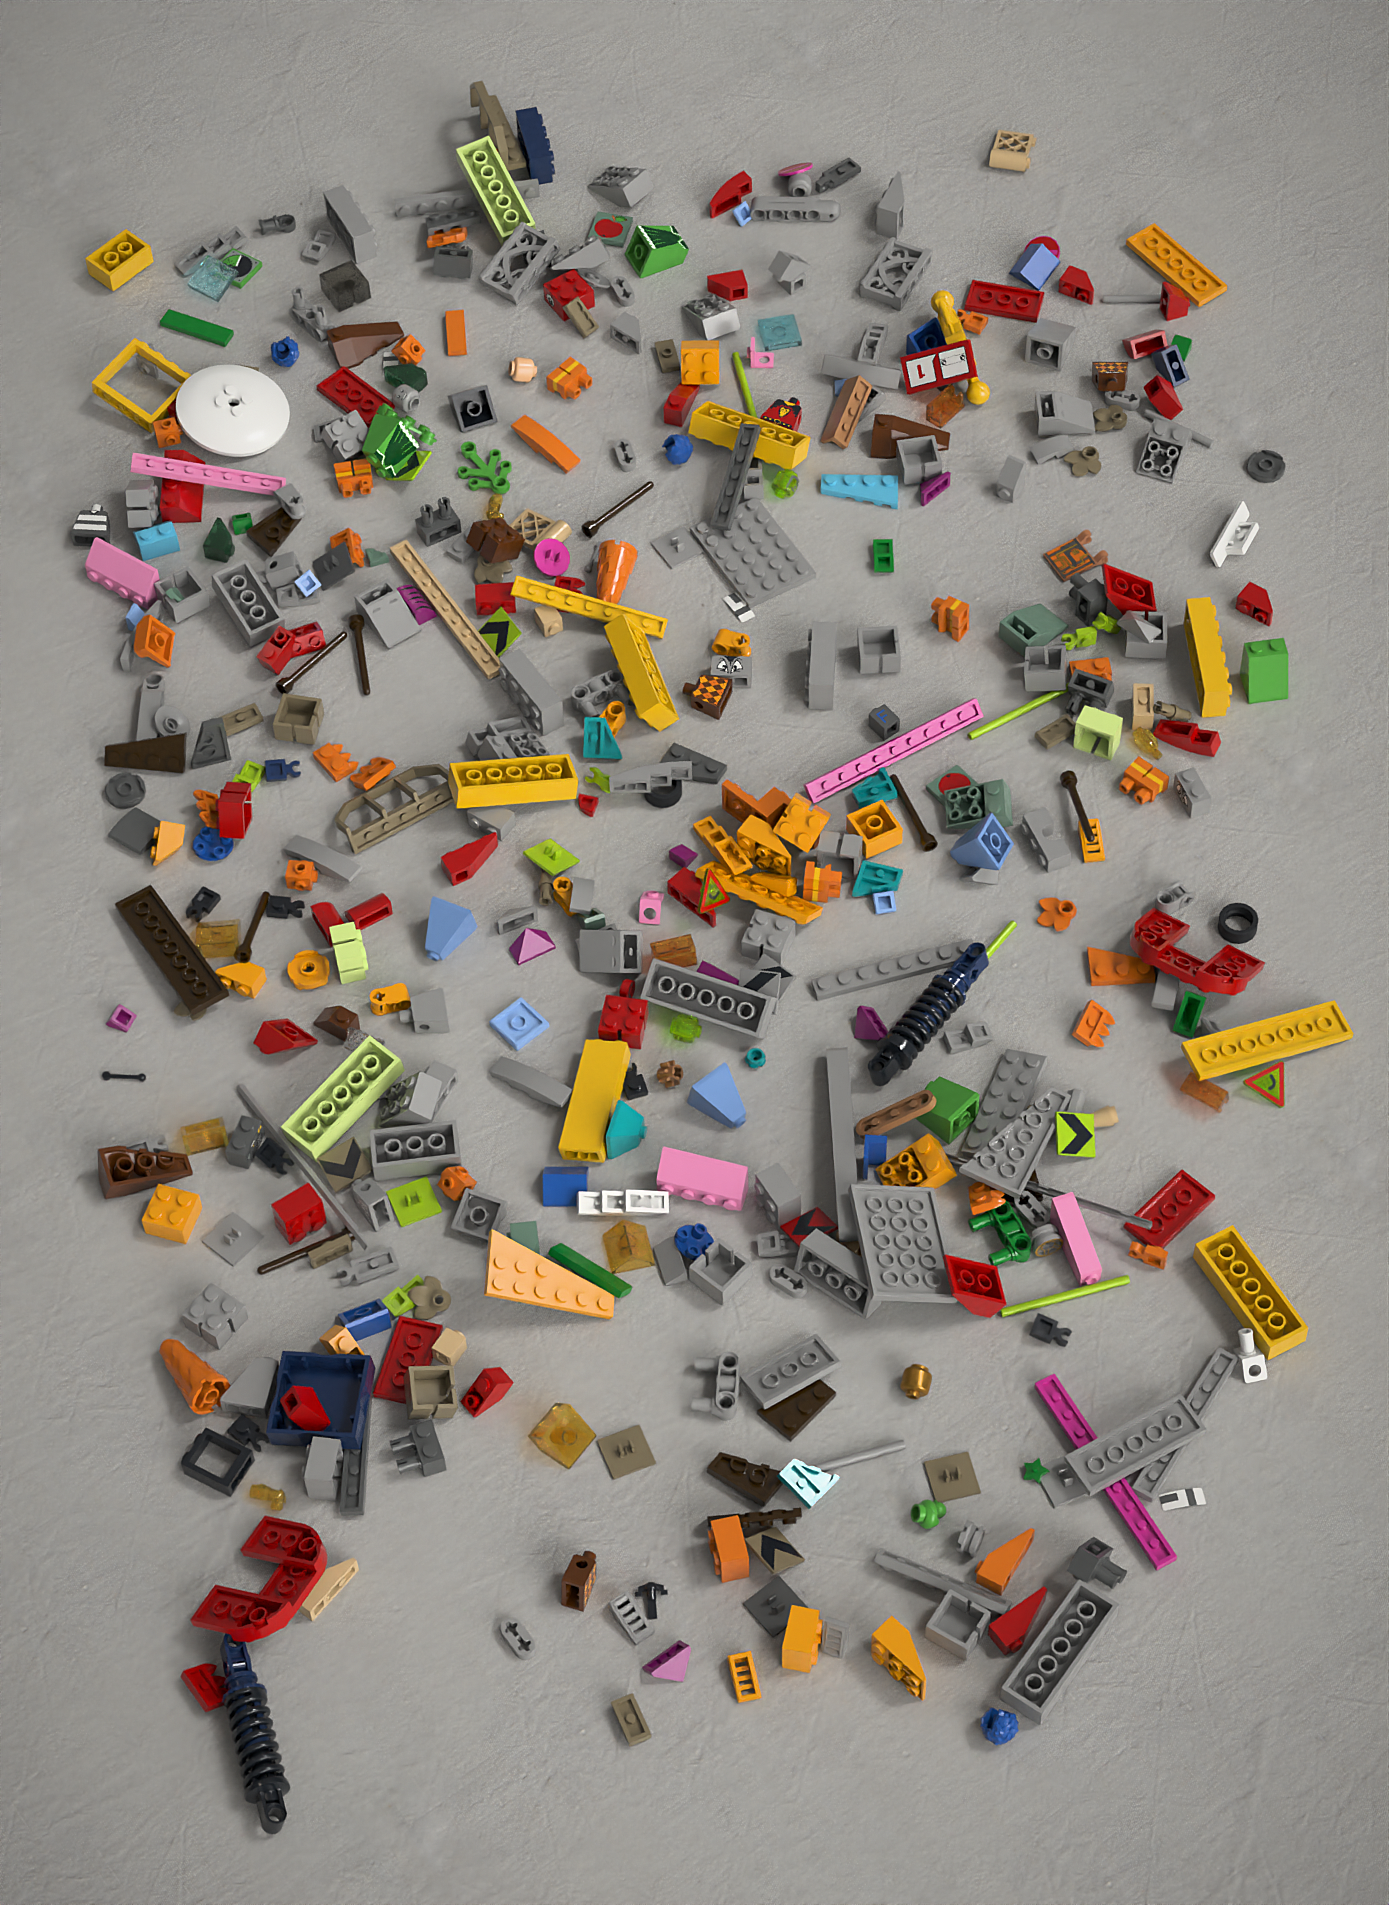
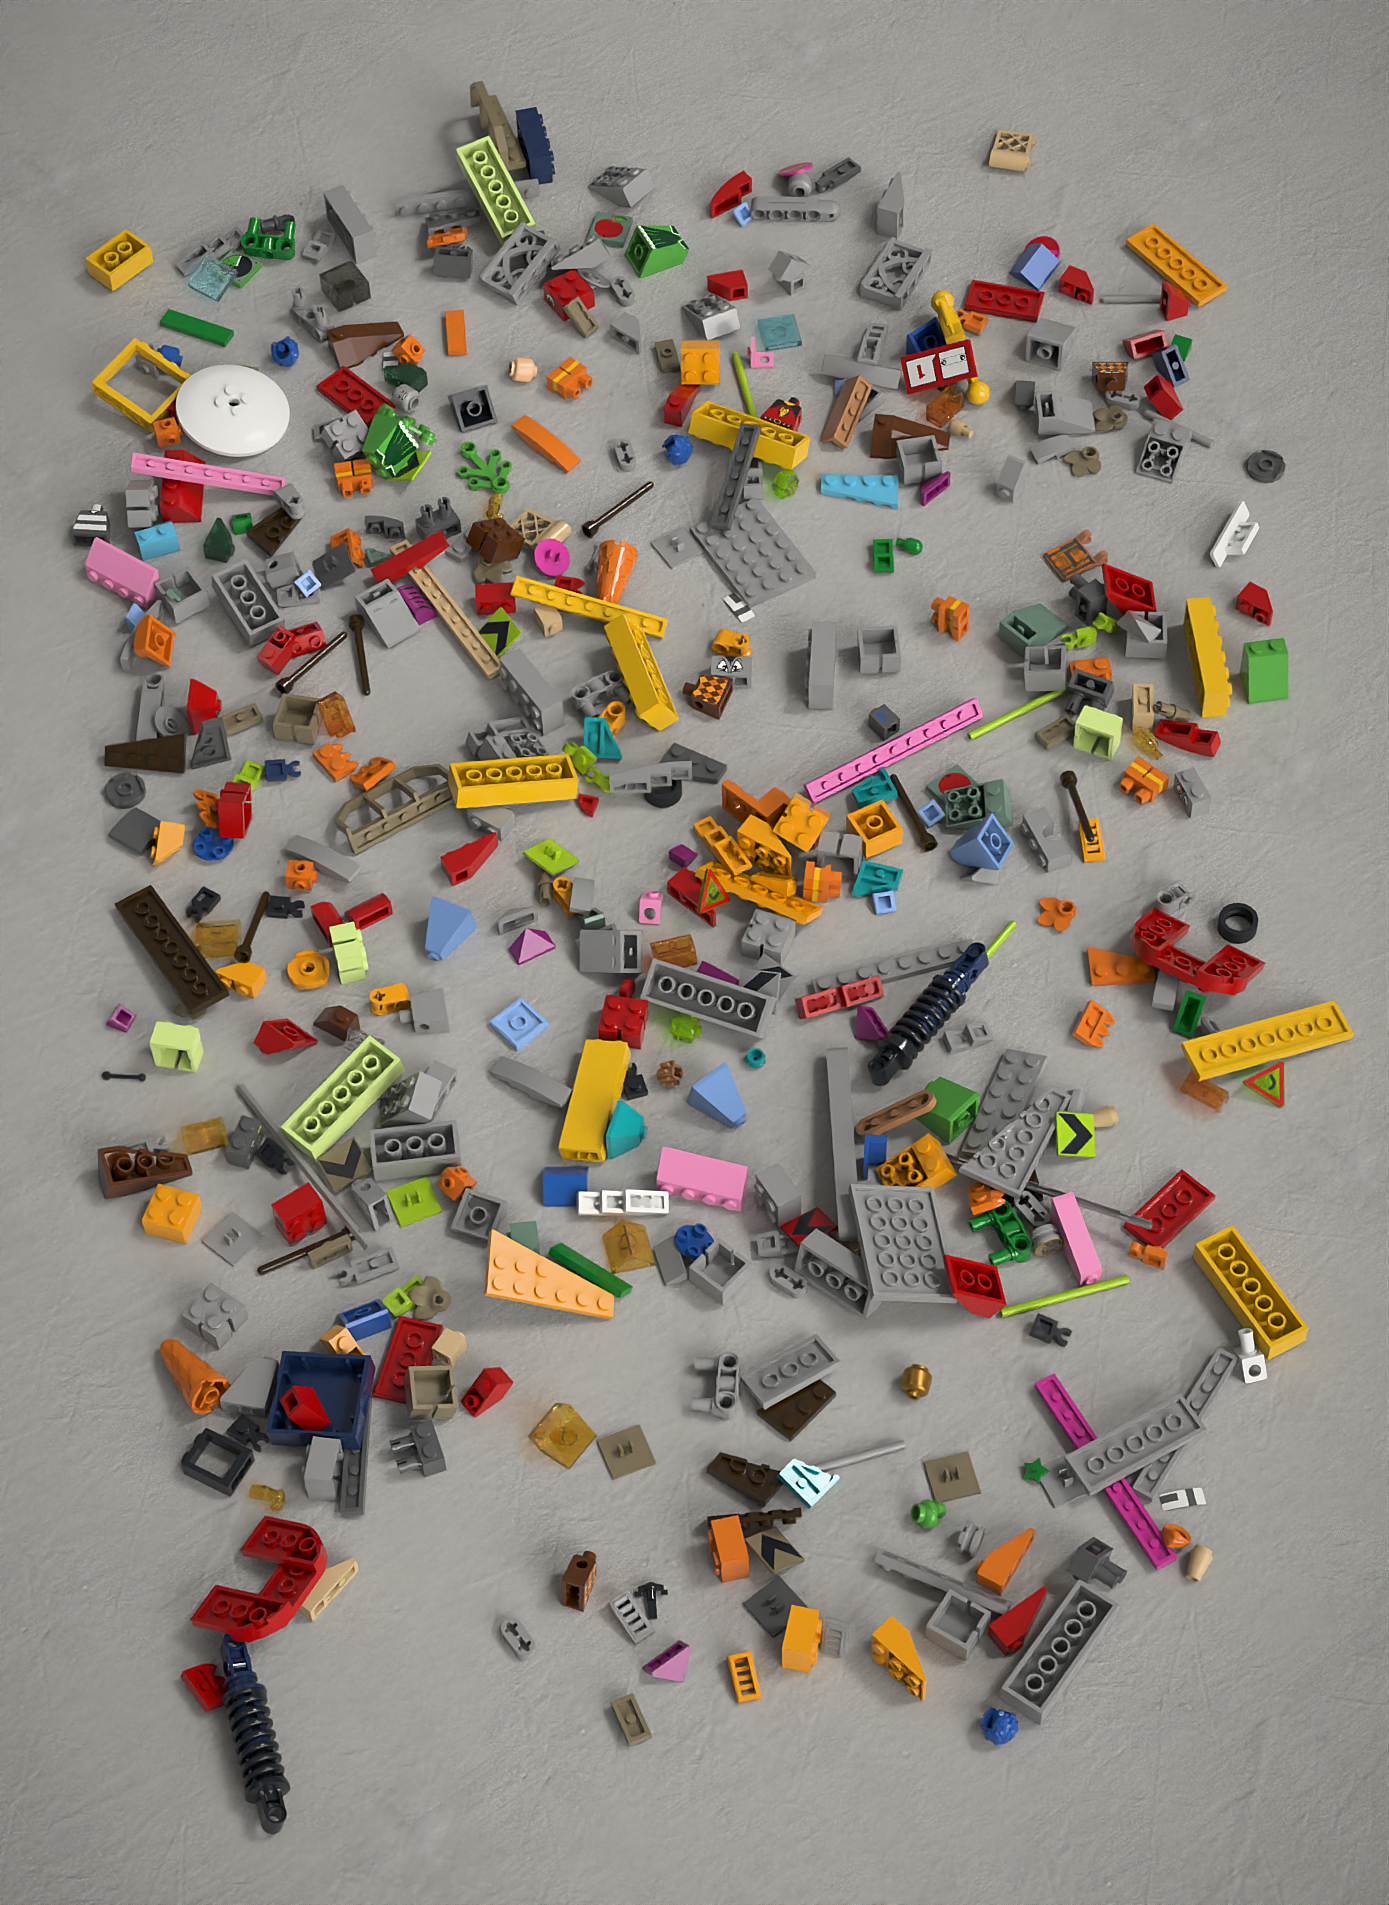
(170, 1039): none -> yellowish green piece
(171, 354): none -> blue head
(201, 705): none -> red slope
(267, 245): none -> green piece
(336, 715): none -> clear orange hinge
(379, 524): none -> dark grey slope
(416, 555): none -> red slope
(582, 757): none -> lime plate
(839, 997): none -> red slope
(910, 545): none -> green cylinder
(931, 813): none -> light blue slope
(959, 428): none -> tan cylinder
(1024, 393): none -> dark grey slope
(1175, 1536): none -> orange piece
(1198, 1562): none -> tan cone

